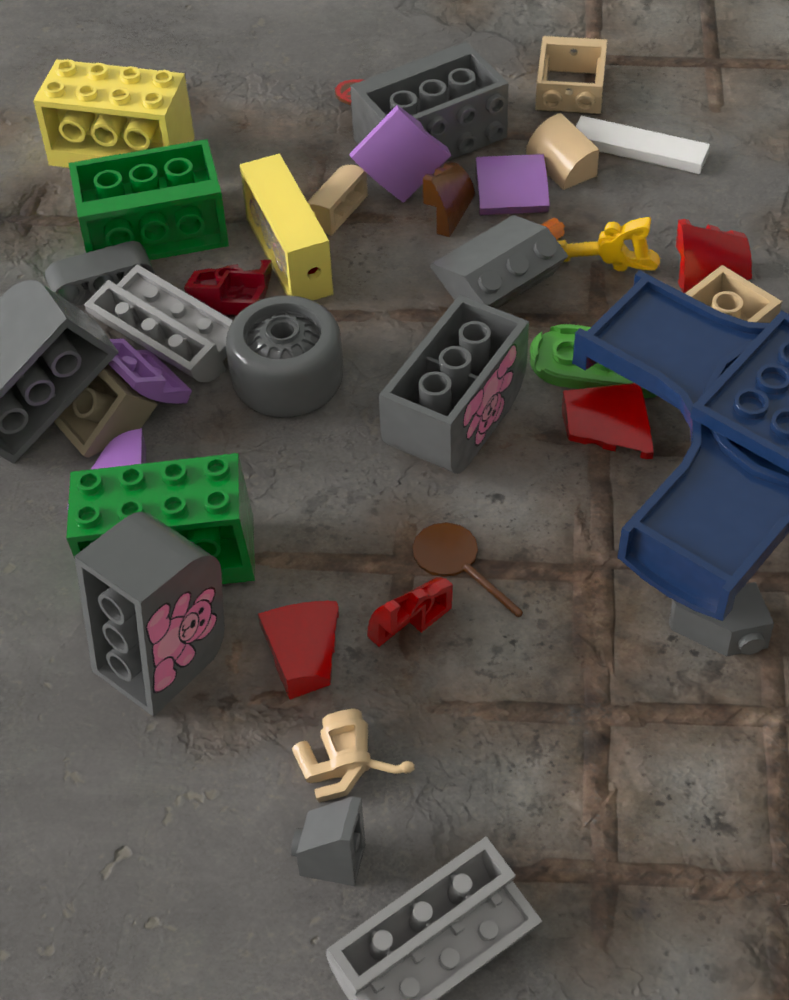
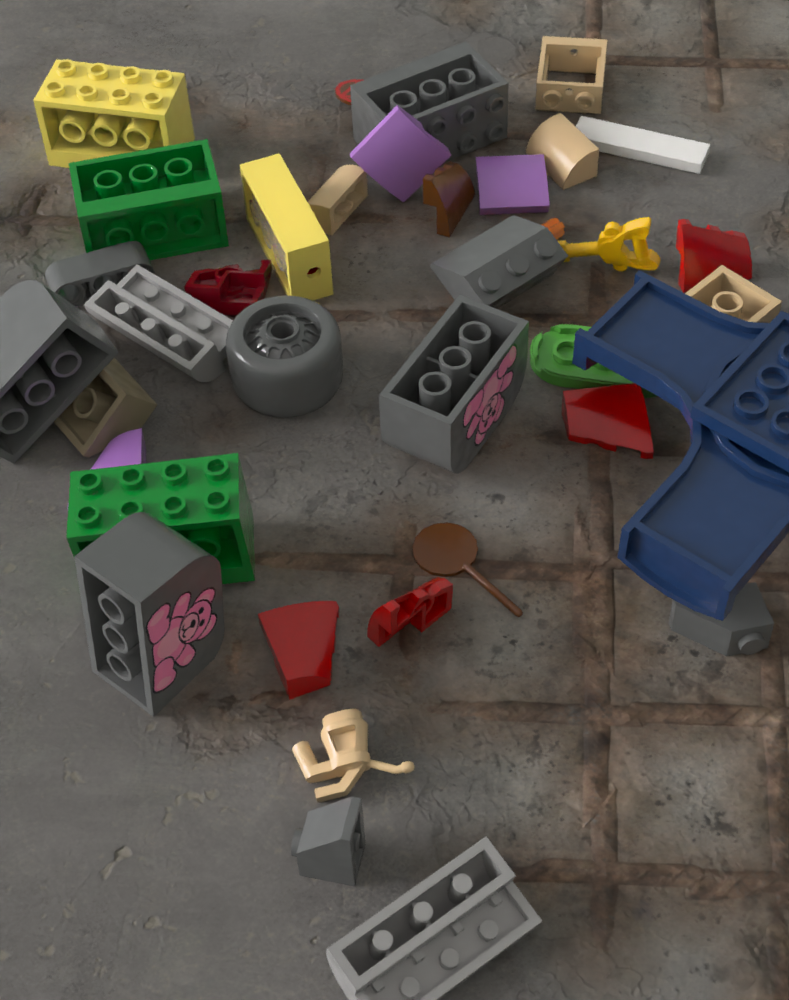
(148, 374): medium lavender slope -> none

